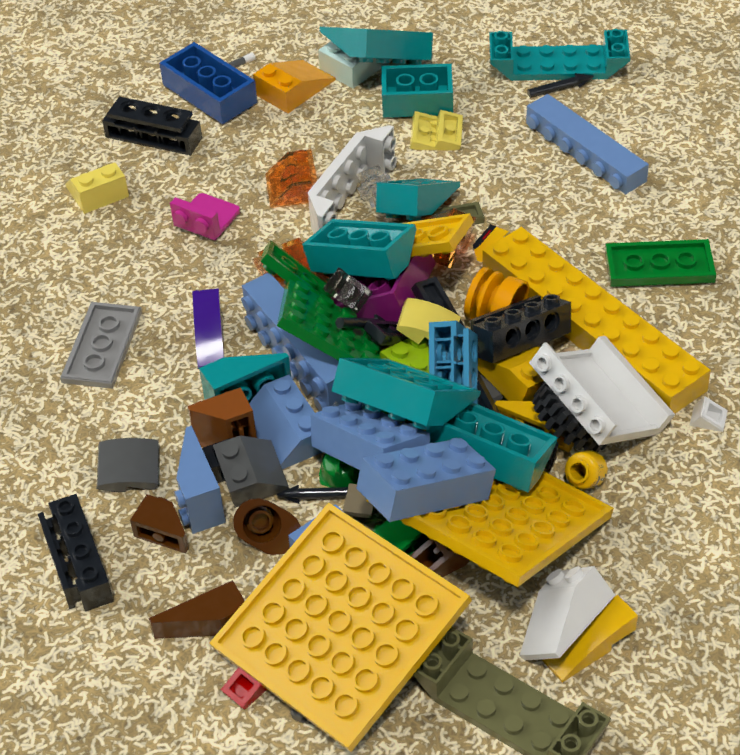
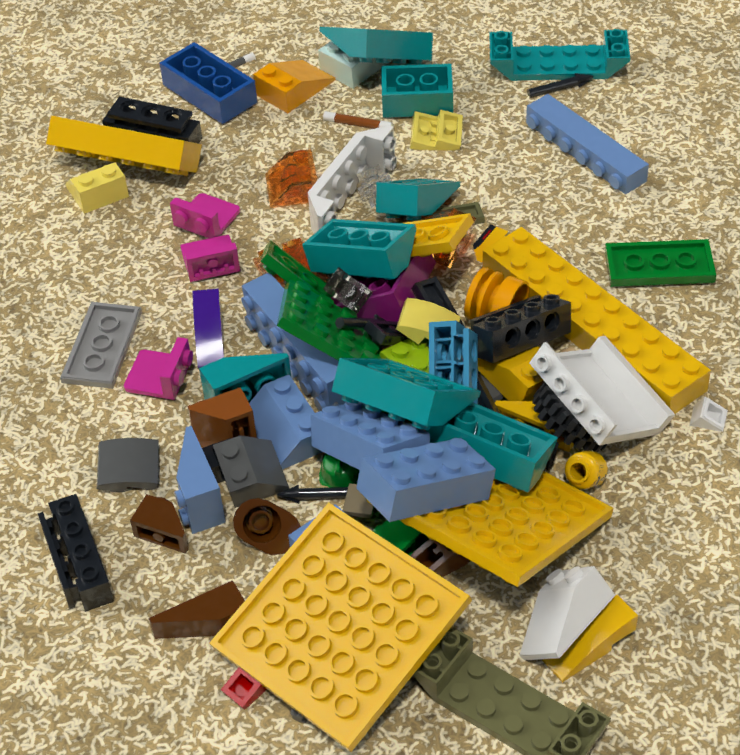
(123, 146): none -> yellow brick
(159, 372): none -> dark pink bracket
(210, 257): none -> dark pink bracket
(354, 120): none -> dark orange bar

